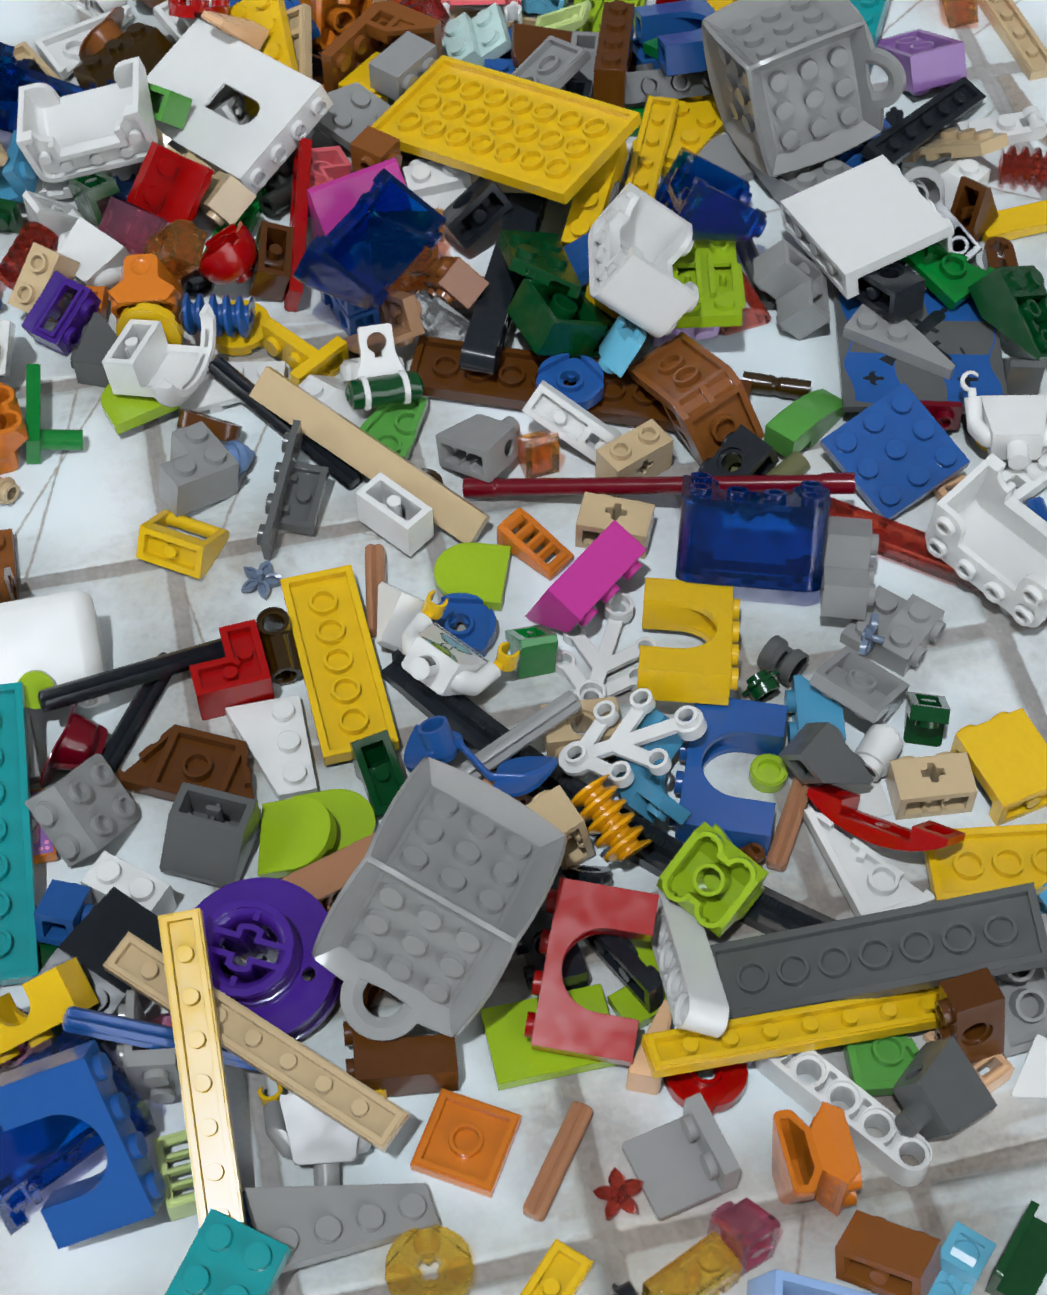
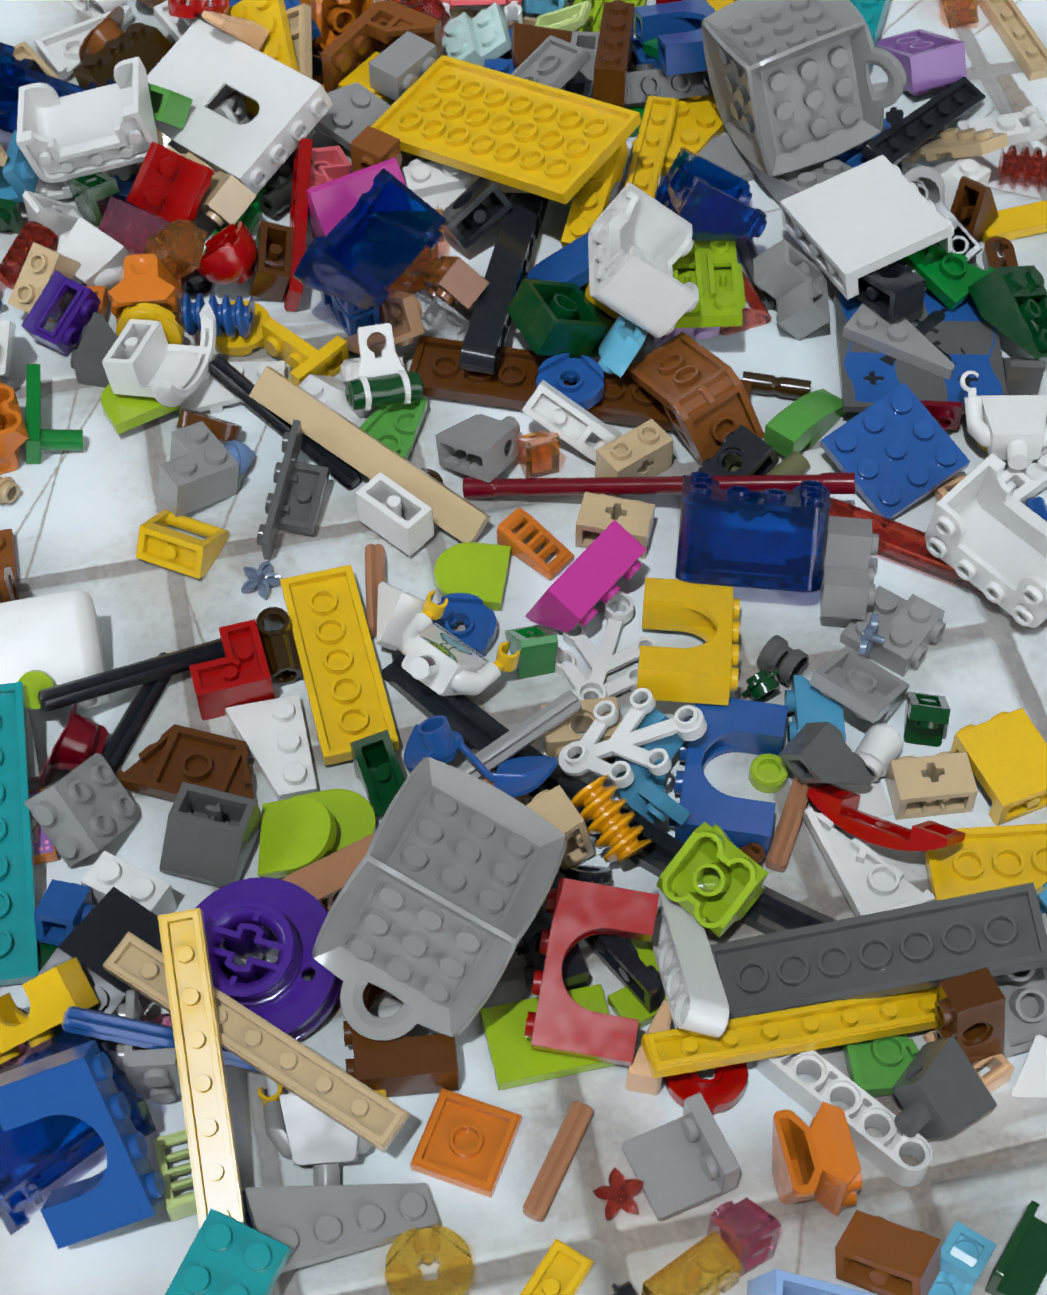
(540, 258): dark green wing -> none

